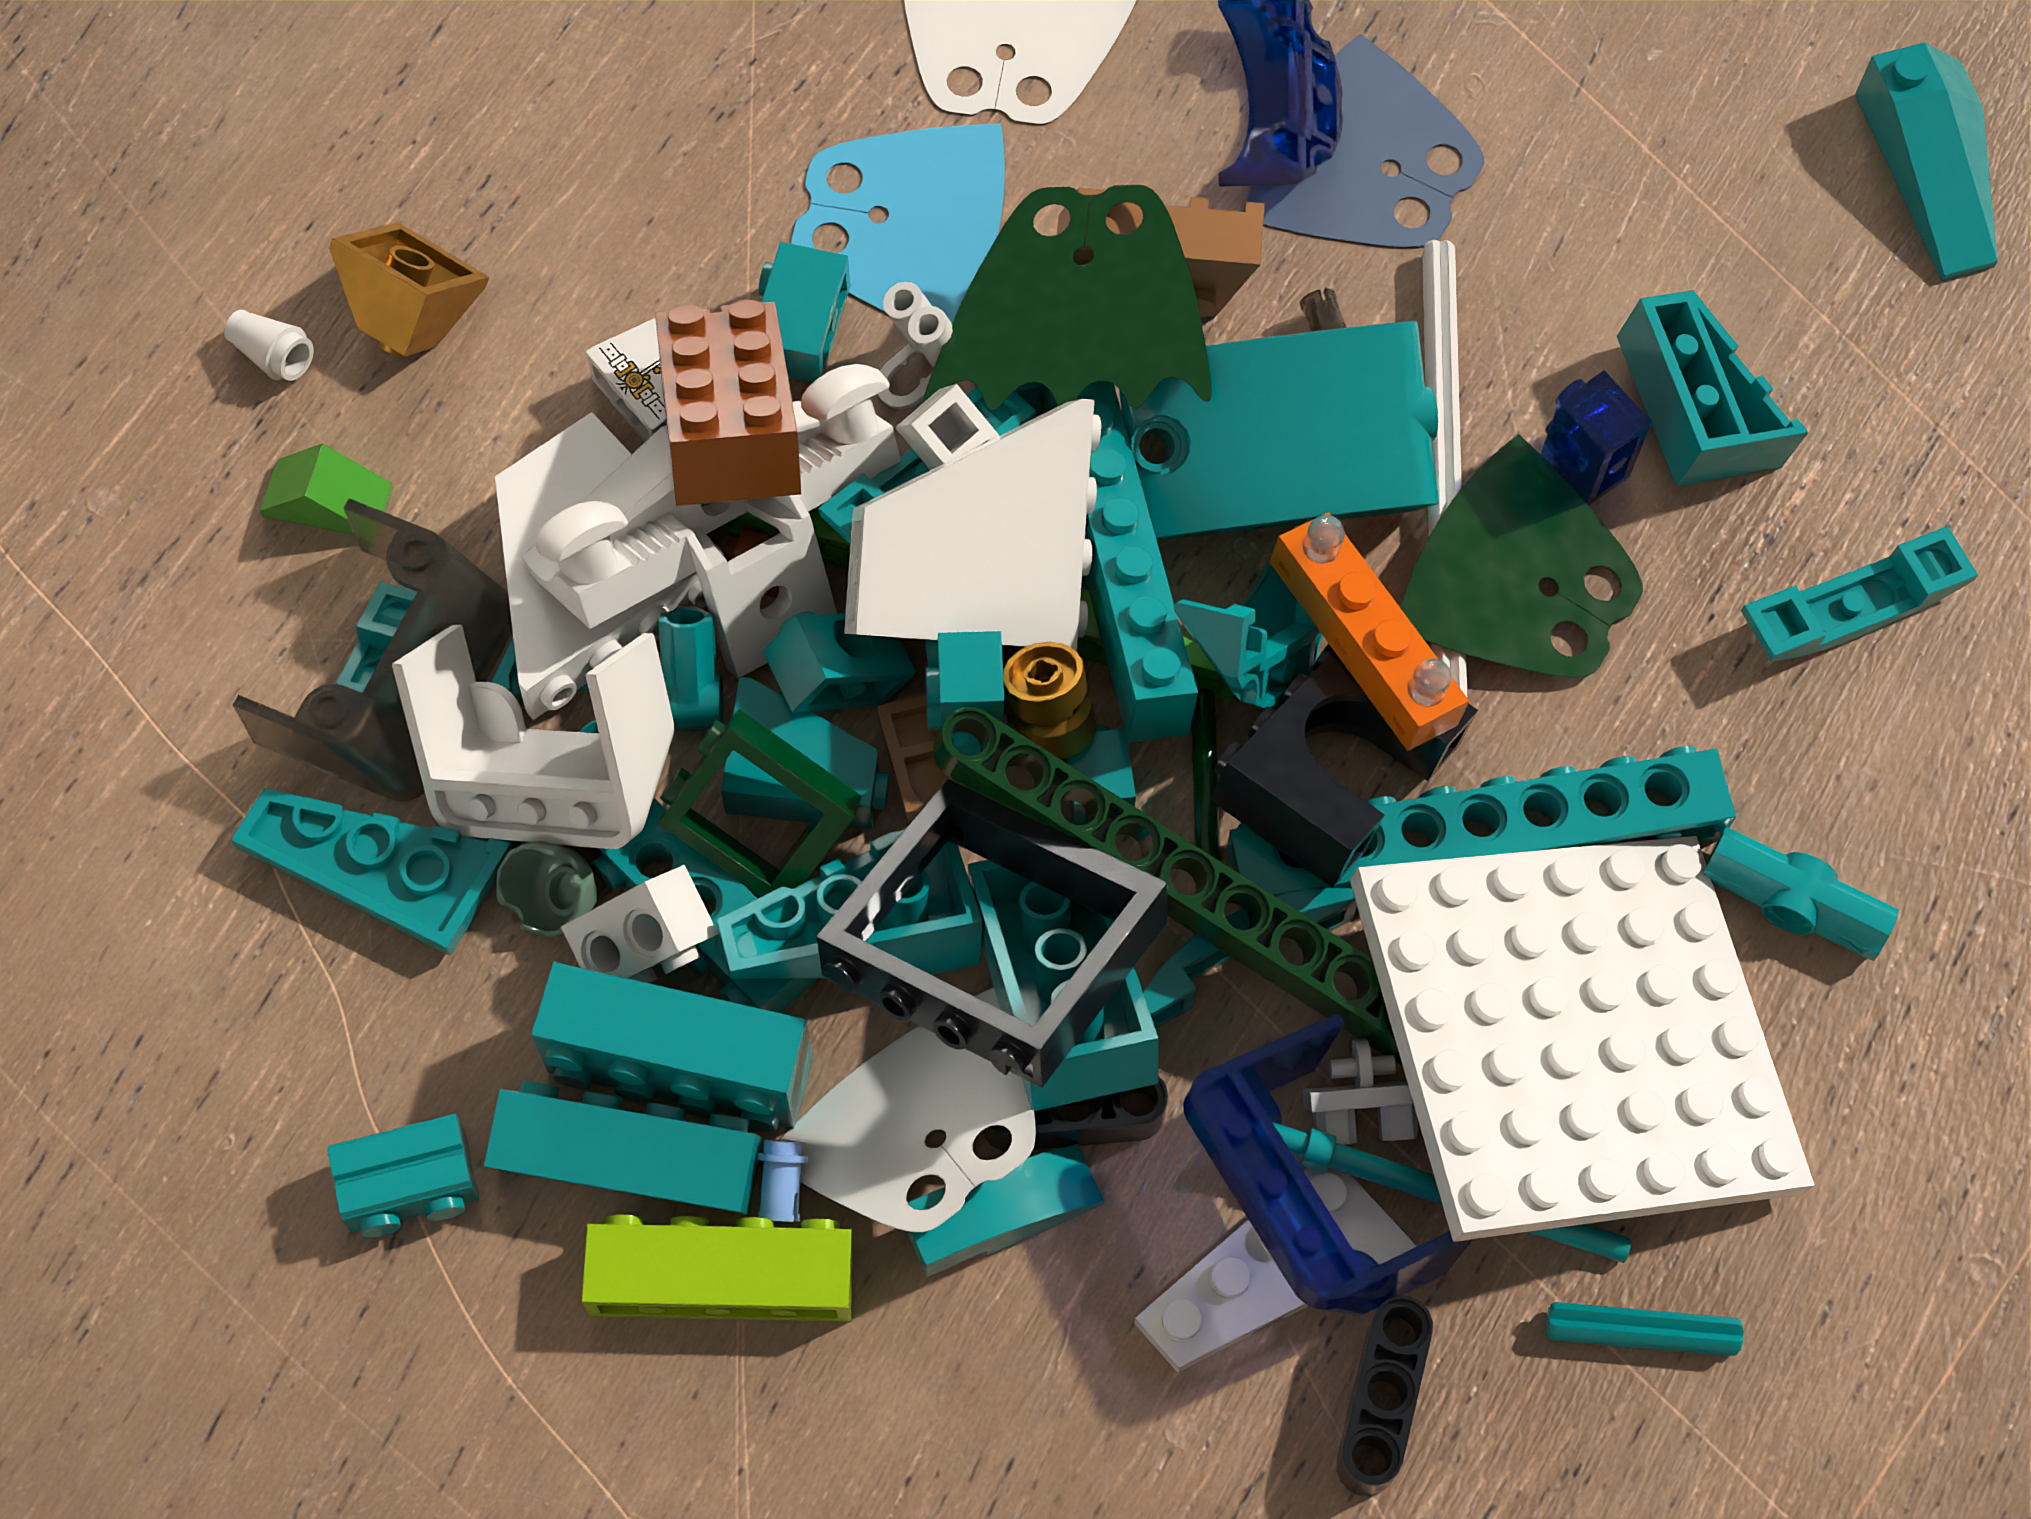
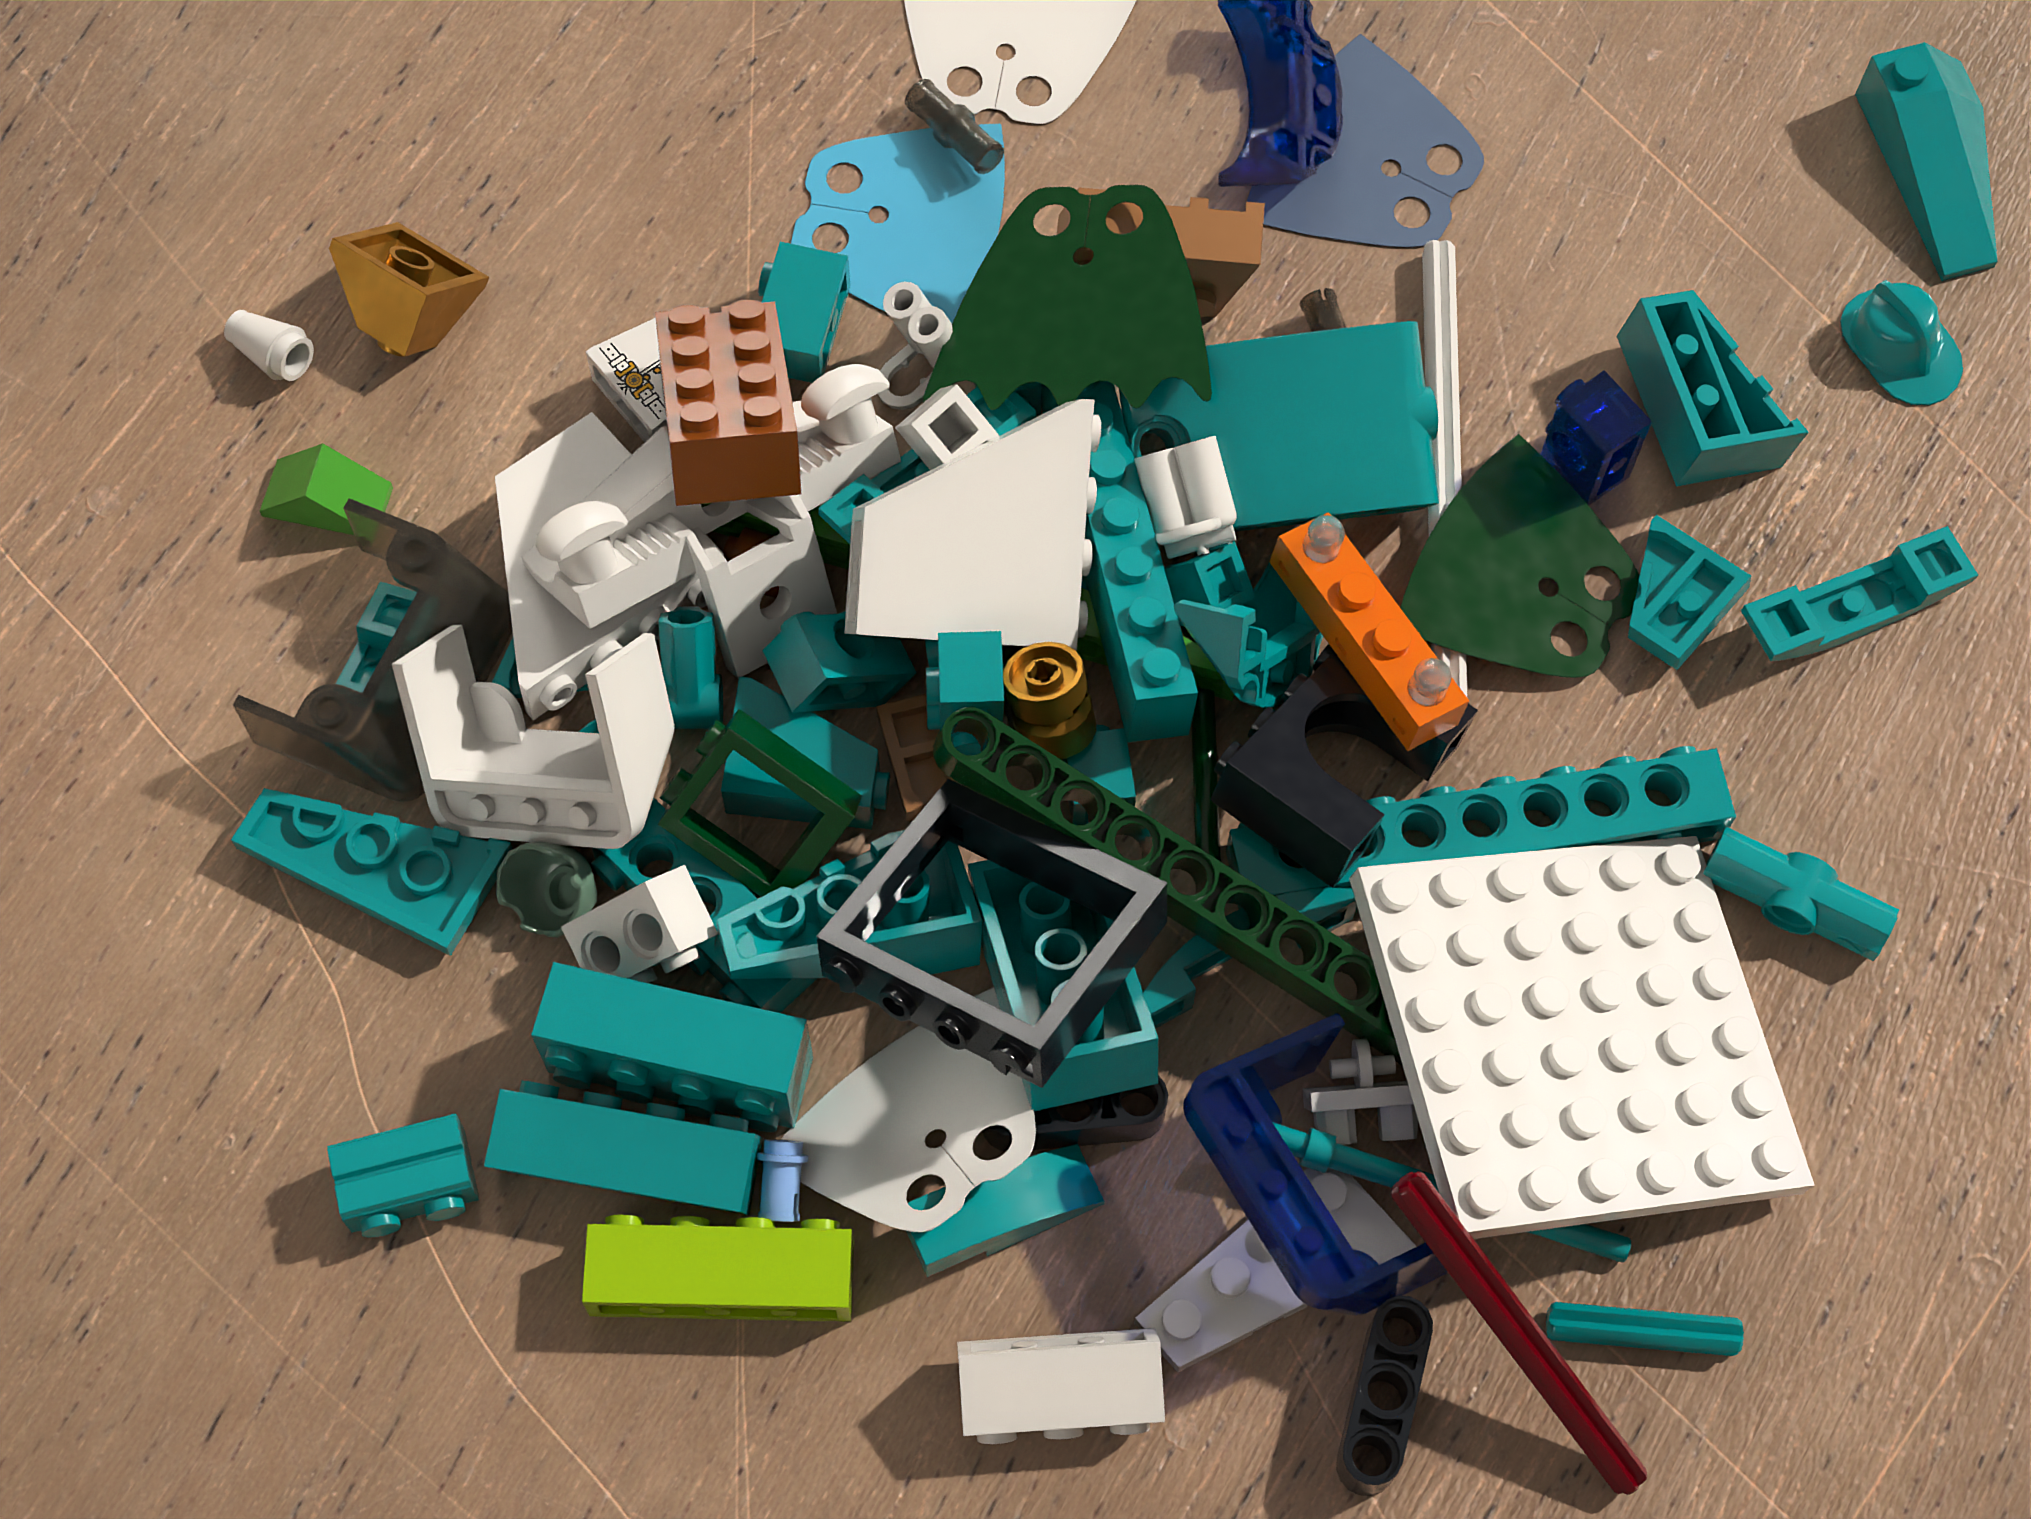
(954, 126): none -> clear smoke pin
(1061, 1384): none -> white brick
(1188, 497): none -> white piece
(1211, 579): none -> teal panel
(1519, 1332): none -> dark red axle
(1681, 593): none -> teal wing
(1903, 342): none -> teal piece

